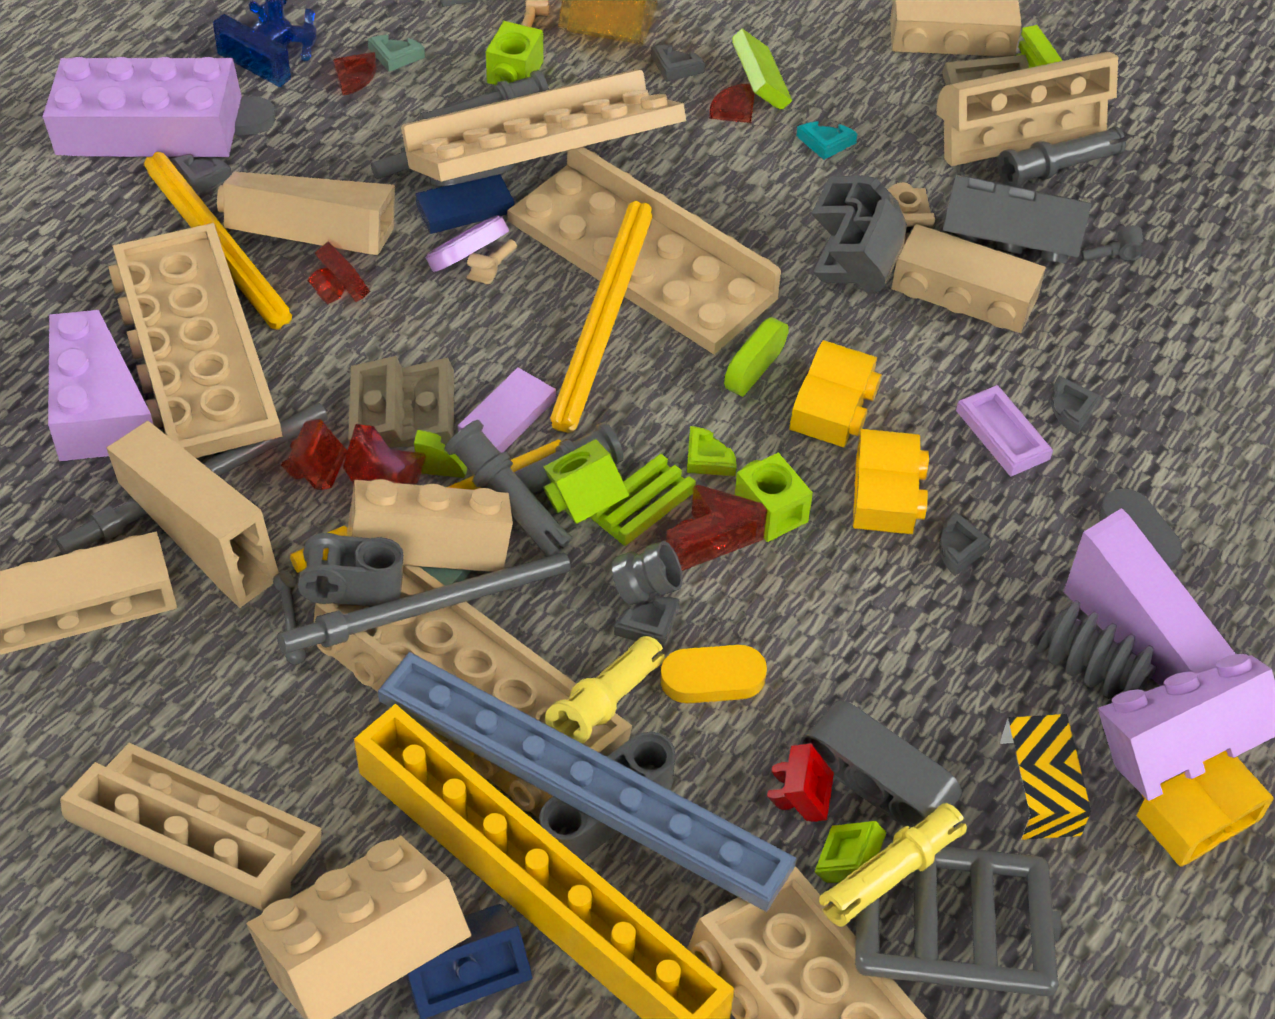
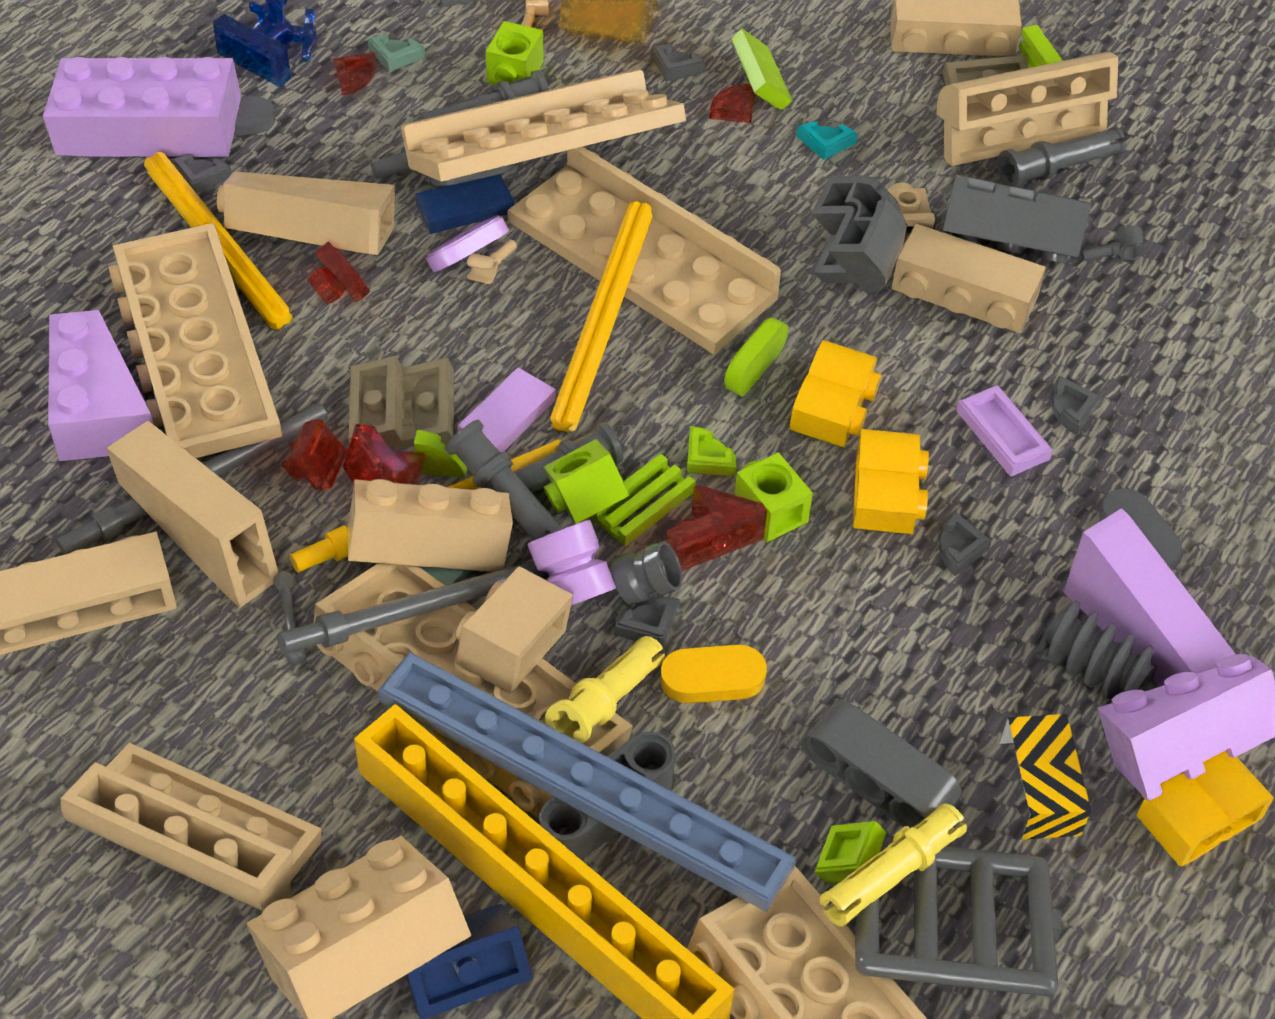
(356, 568): dark grey piece -> none
(512, 628): none -> tan piece
(571, 561): none -> lavender wheel
(806, 784): red tile -> none

